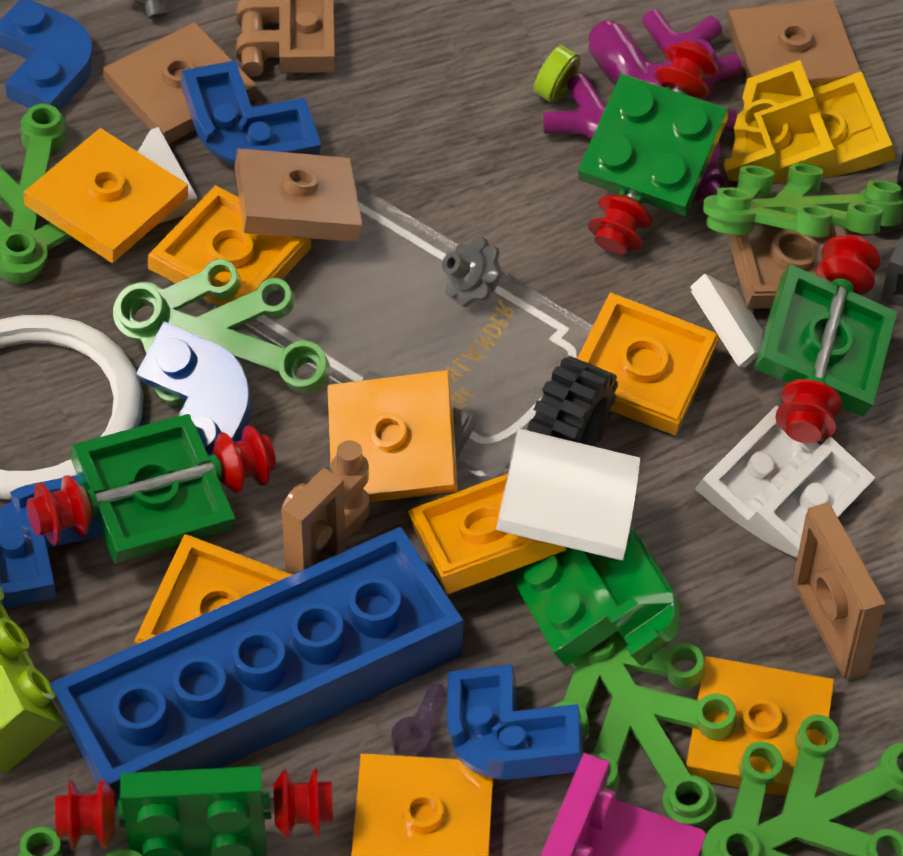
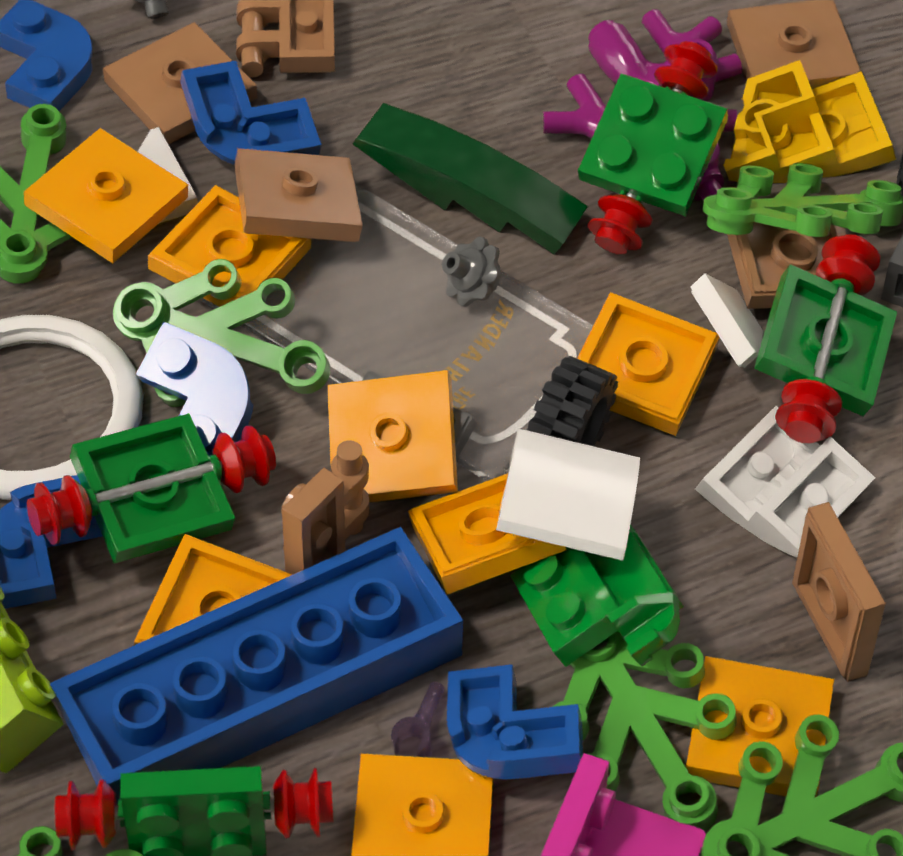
(476, 176): none -> dark green slope
(556, 72): lime tile -> none

